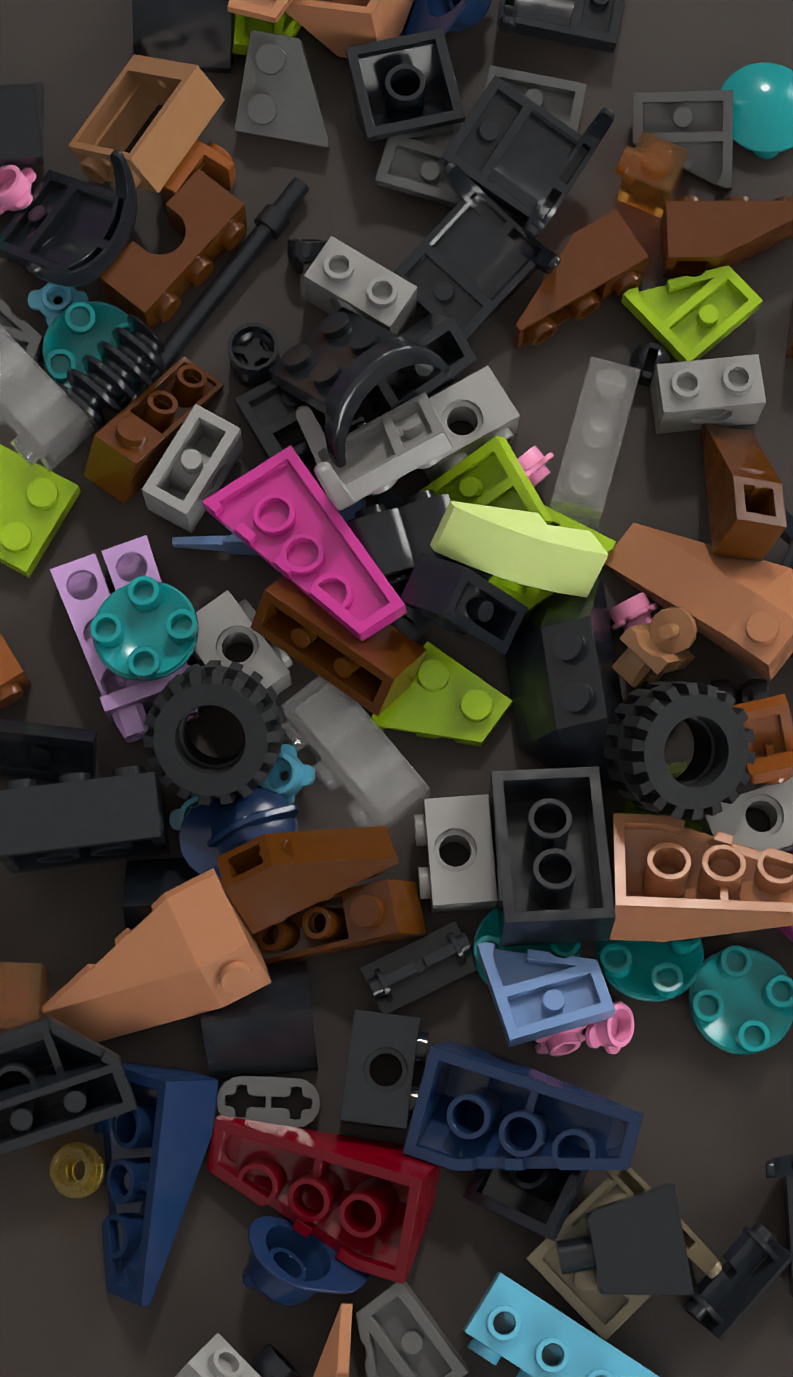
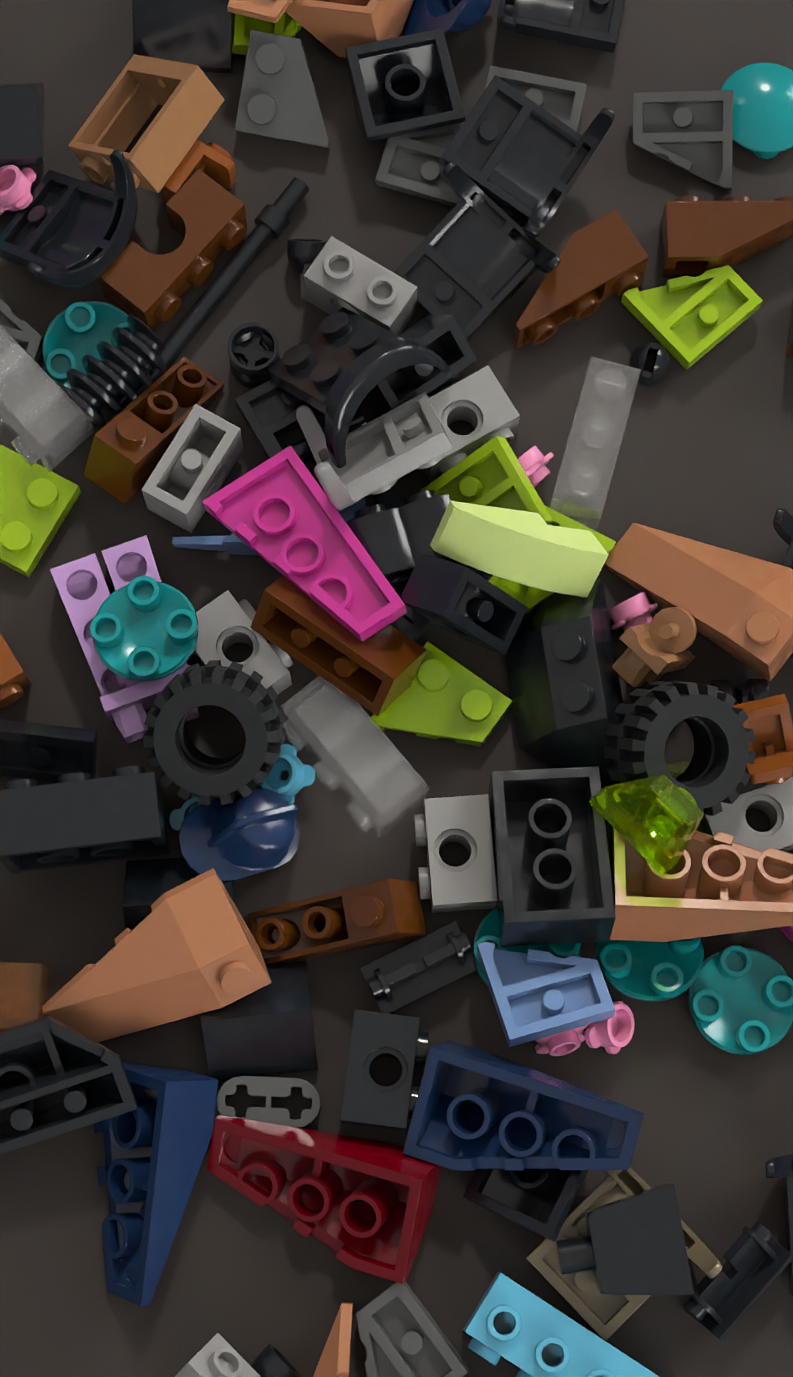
(43, 300): medium azure plate -> none
(63, 1170): clear yellow plate -> none
(294, 1267): dark blue piece -> none
(297, 869): reddish brown slope -> none
(650, 173): clear orange brick -> none
(651, 817): none -> clear neon green wing
(707, 391): light grey brick -> none
(741, 494): reddish brown slope -> none

